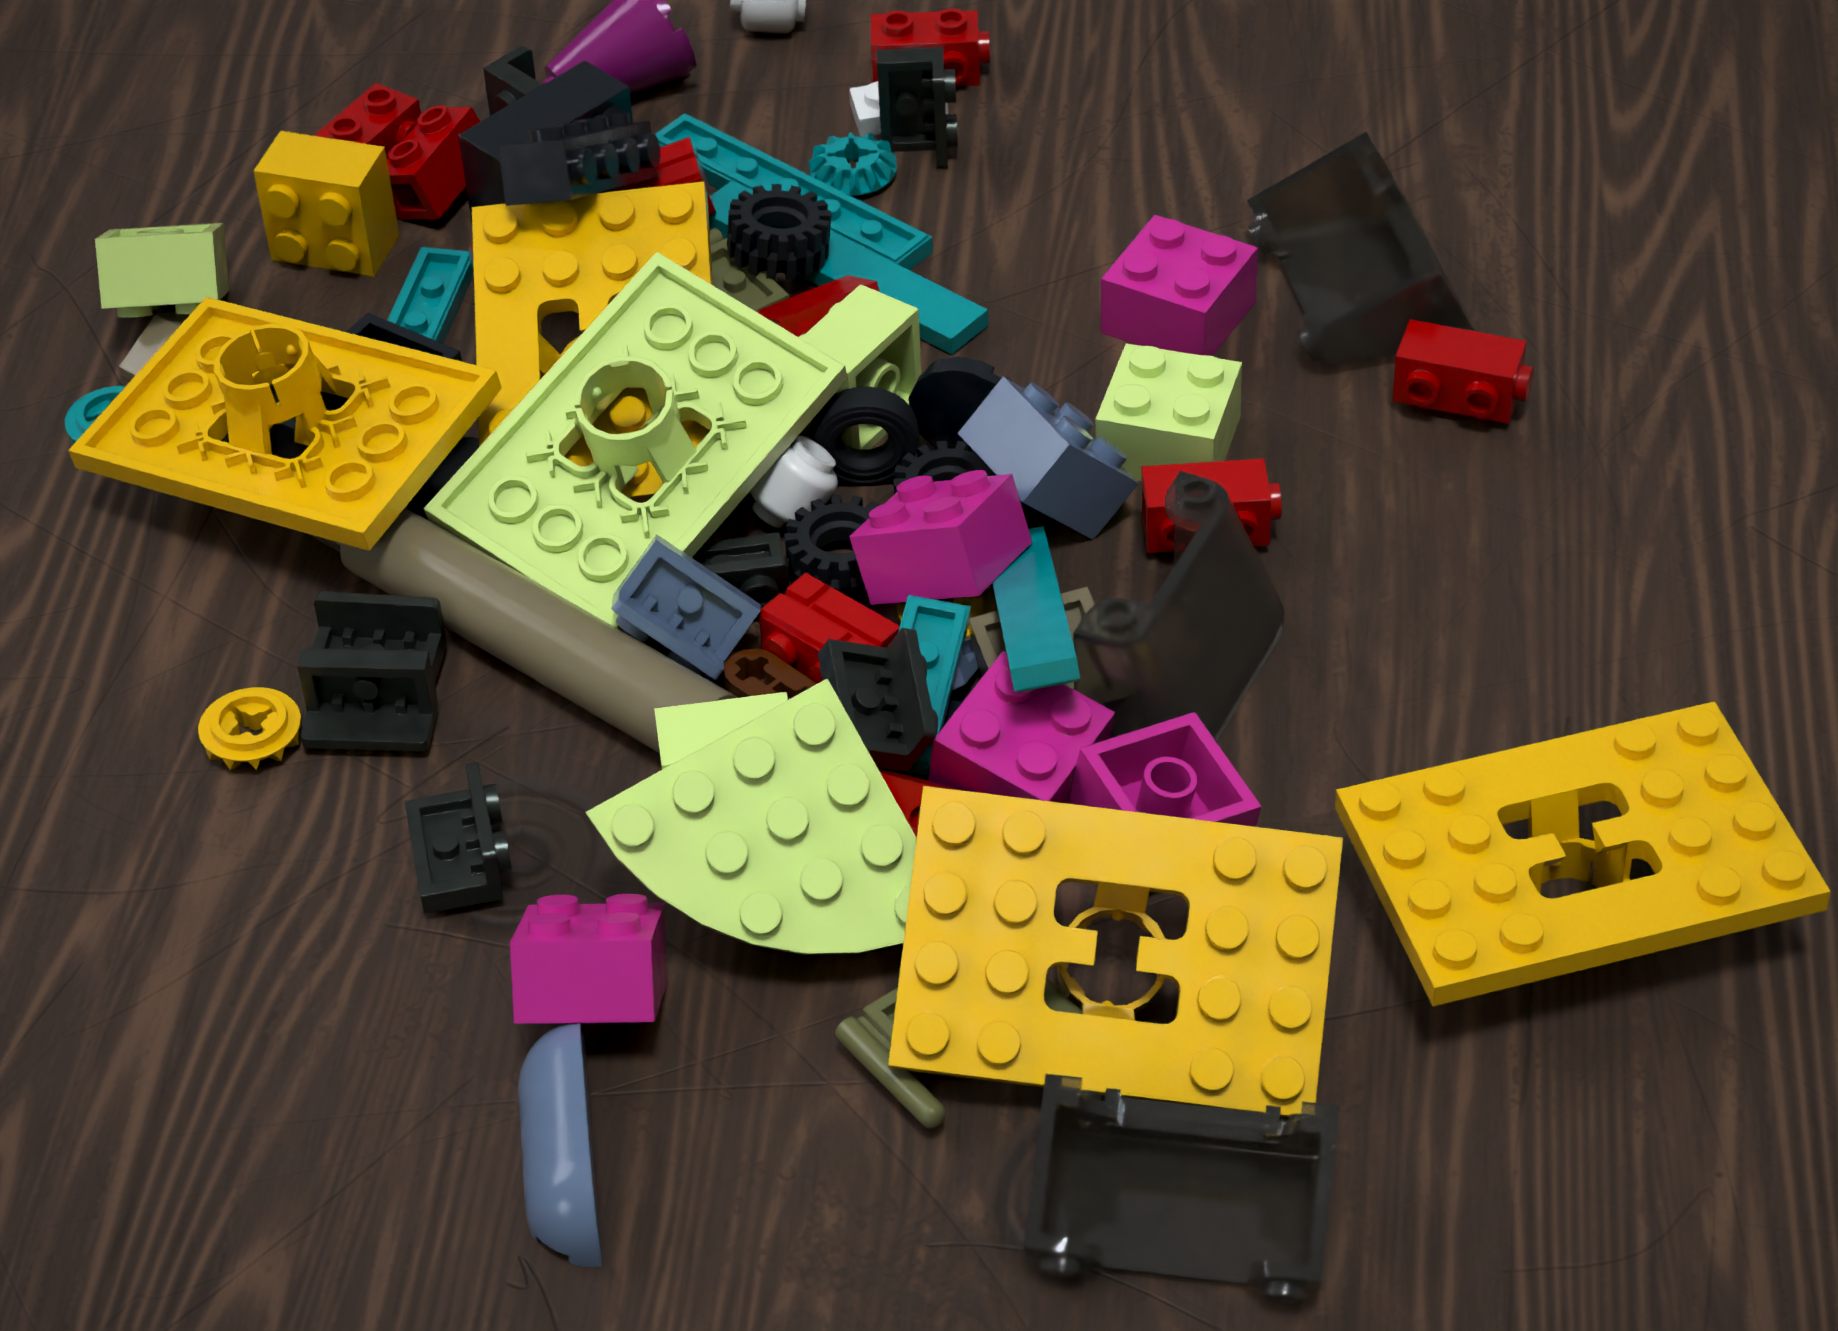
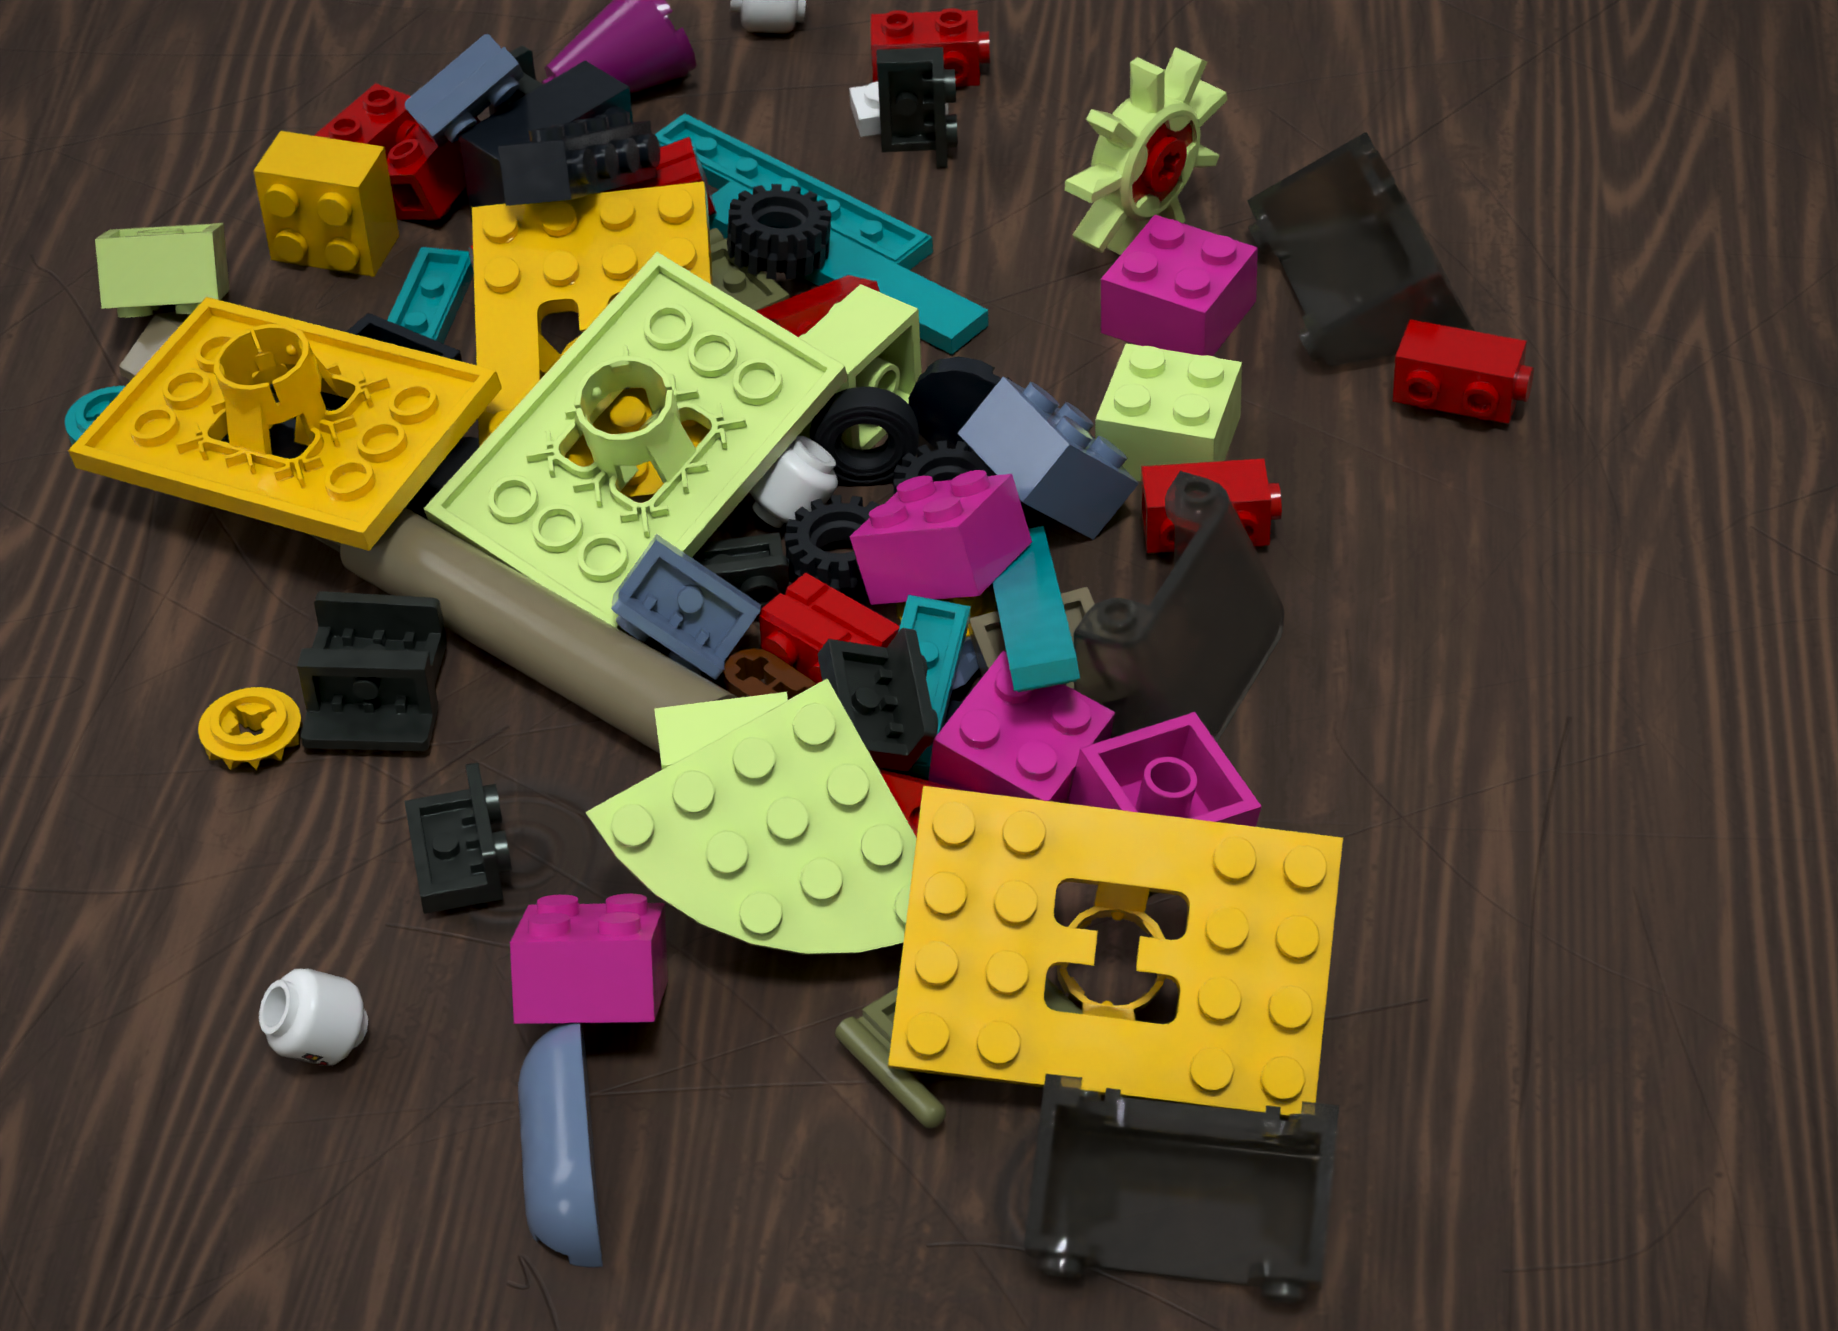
(313, 1017): none -> white head
(464, 89): none -> sand blue bracket
(873, 170): teal gear -> none
(1145, 151): none -> yellowish green gear
(1471, 893): yellow plate -> none

